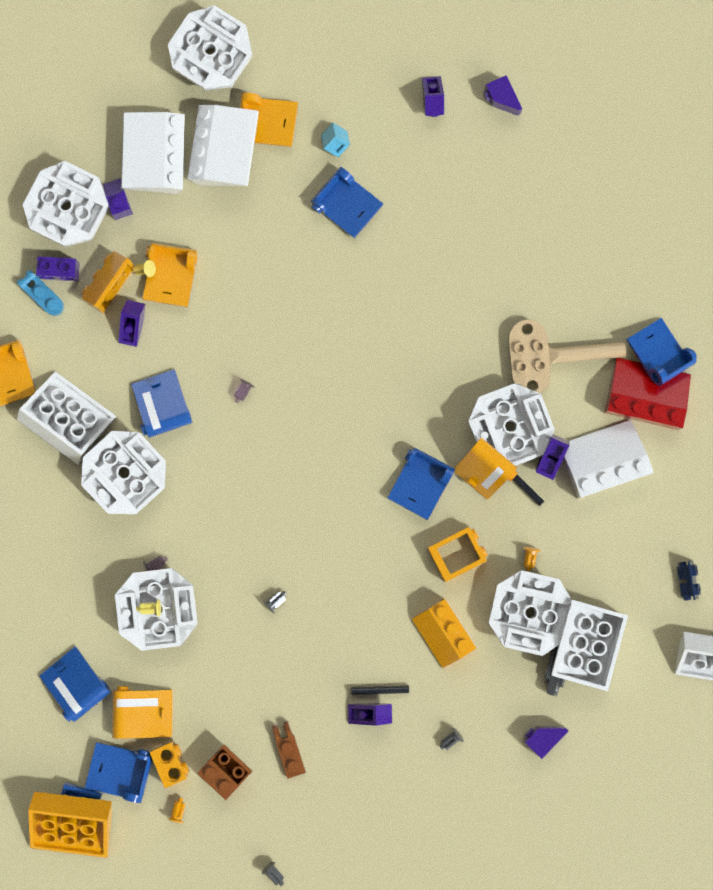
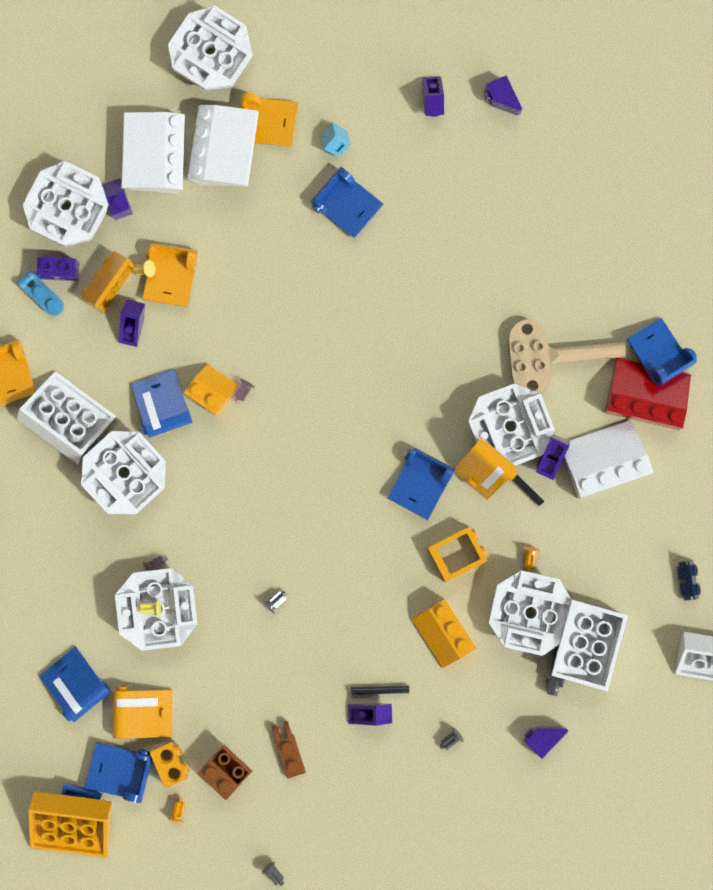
(211, 389): none -> light orange slope

